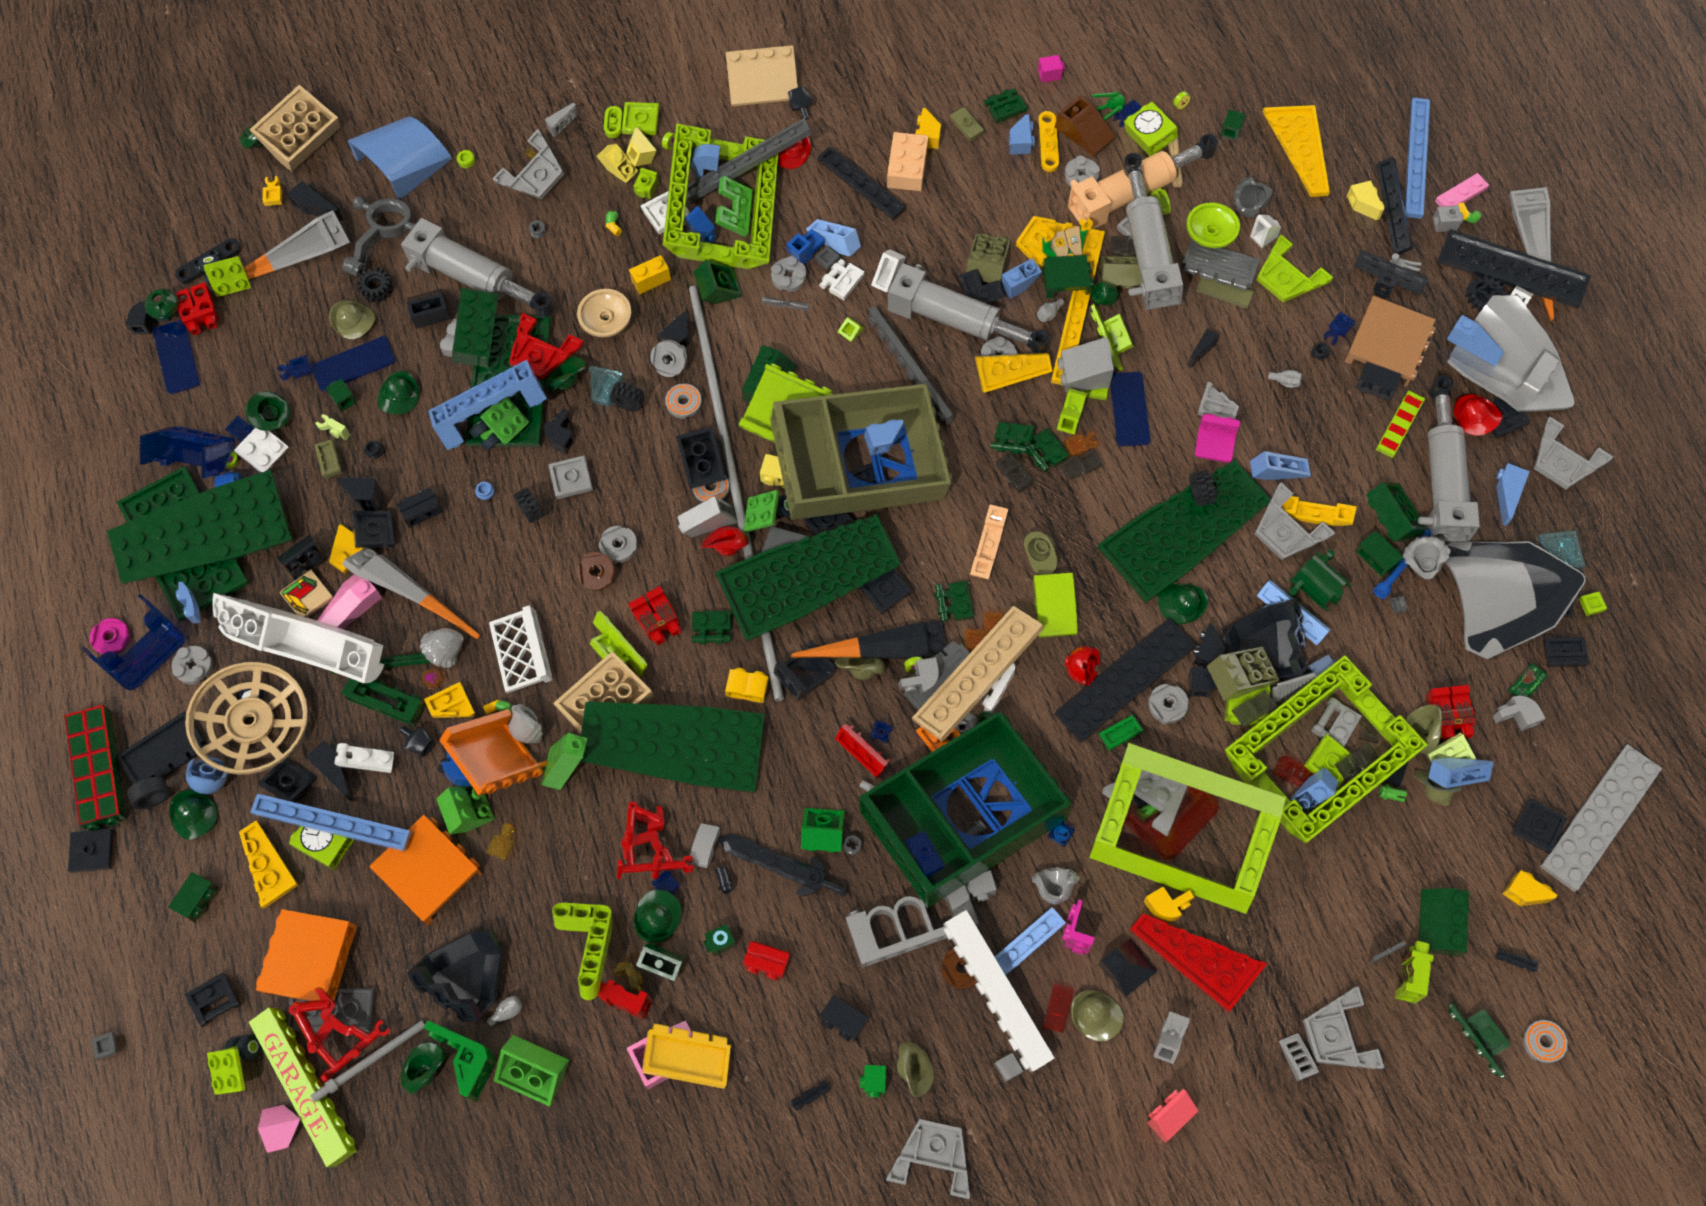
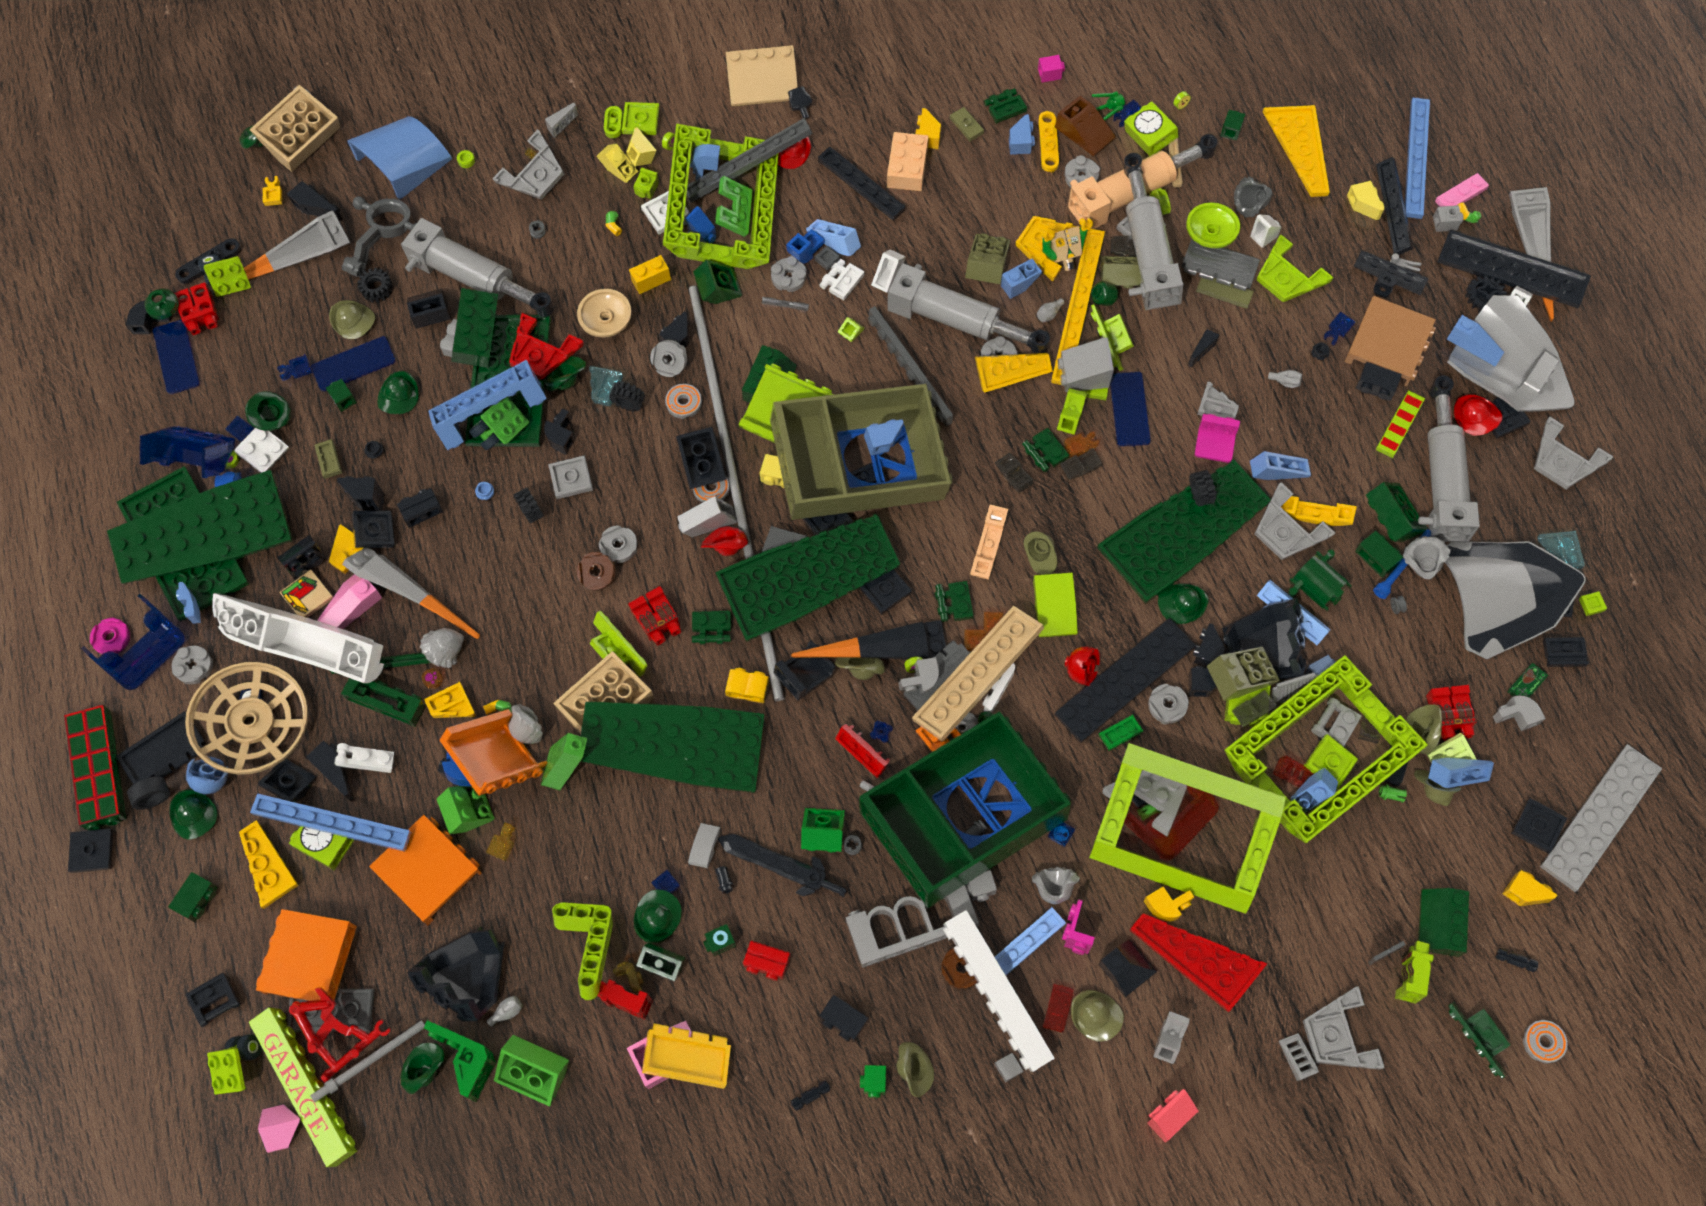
(104, 1046): dark grey plate -> none
(336, 429): yellowish green plate -> none
(418, 741): black piece -> none
(536, 645): white fence -> none
(654, 823): red piece -> none
(763, 509): bright green plate -> none
(925, 854): clear blue plate -> none
(935, 1147): light grey wing -> none
(974, 289): black plate -> none
(1012, 433): dark green plate -> none
(1067, 274): dark green panel -> none
(1356, 761): clear smoke slope -> none
(1509, 489): medium blue slope -> none

